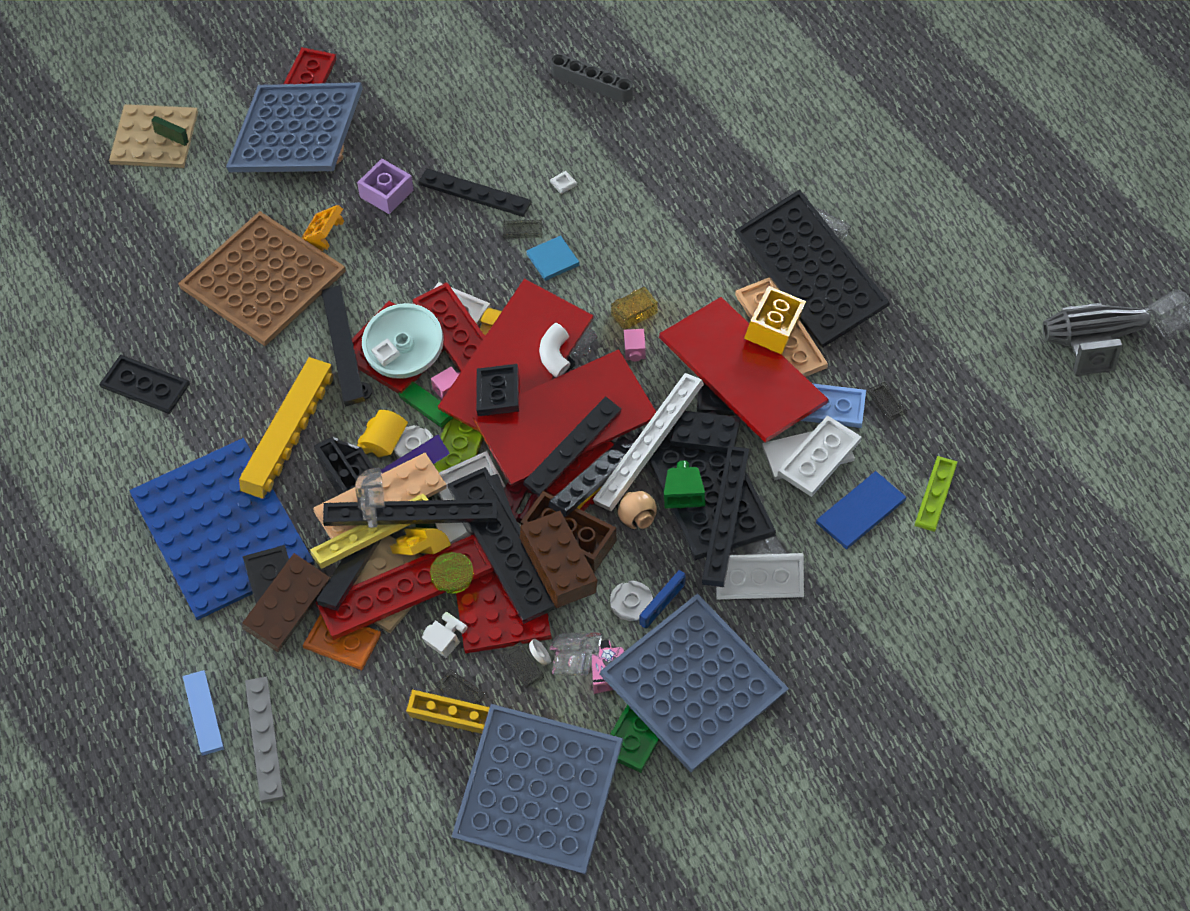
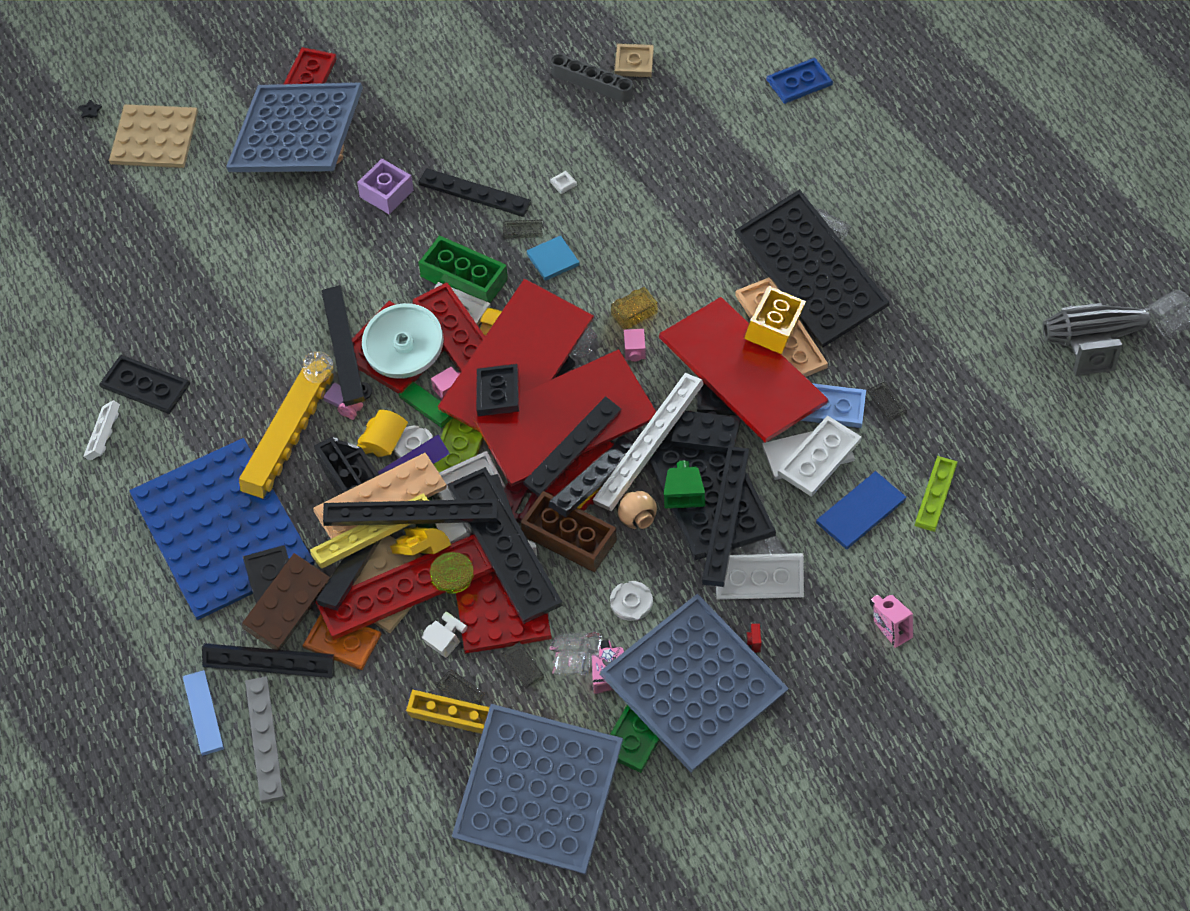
(89, 113): none -> black plate
(102, 430): none -> white plate
(170, 130): dark green tile -> none
(262, 278): medium nougat plate -> none
(268, 660): none -> black plate
(317, 366): none -> clear hair
(323, 220): light orange piece -> none
(334, 395): none -> lavender tile
(349, 411): none -> bright pink wheel
(370, 494): clear brick -> none
(385, 352): white tile -> none
(463, 269): none -> green brick
(539, 652): white piece -> none
(550, 350): white cylinder -> none
(558, 559): reddish brown brick -> none
(634, 60): none -> tan plate
(662, 599): blue tile -> none
(754, 638): none -> red plate
(799, 80): none -> blue tile
(890, 614): none -> bright pink torso

